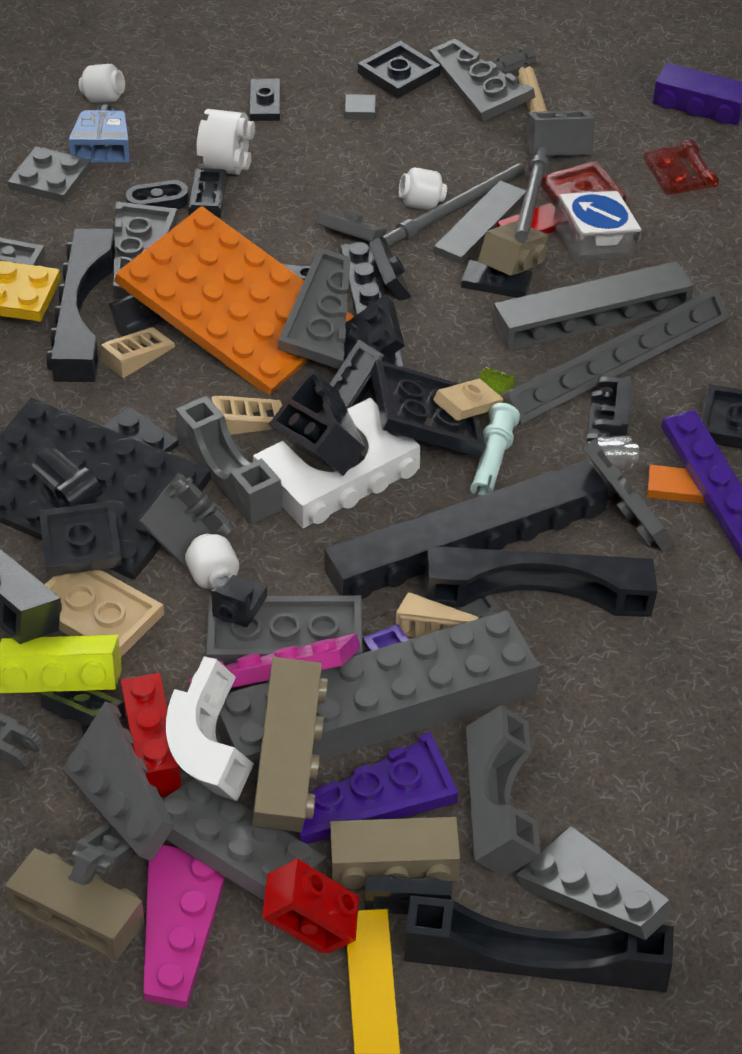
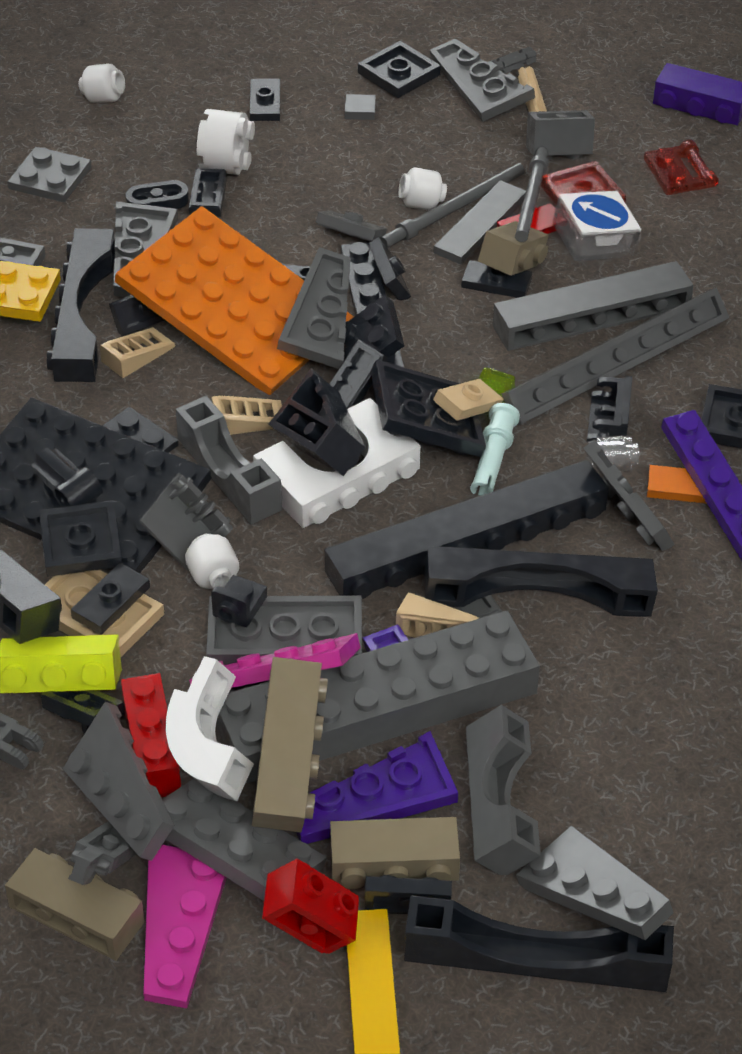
(100, 136): medium blue torso -> none
(110, 598): none -> black plate

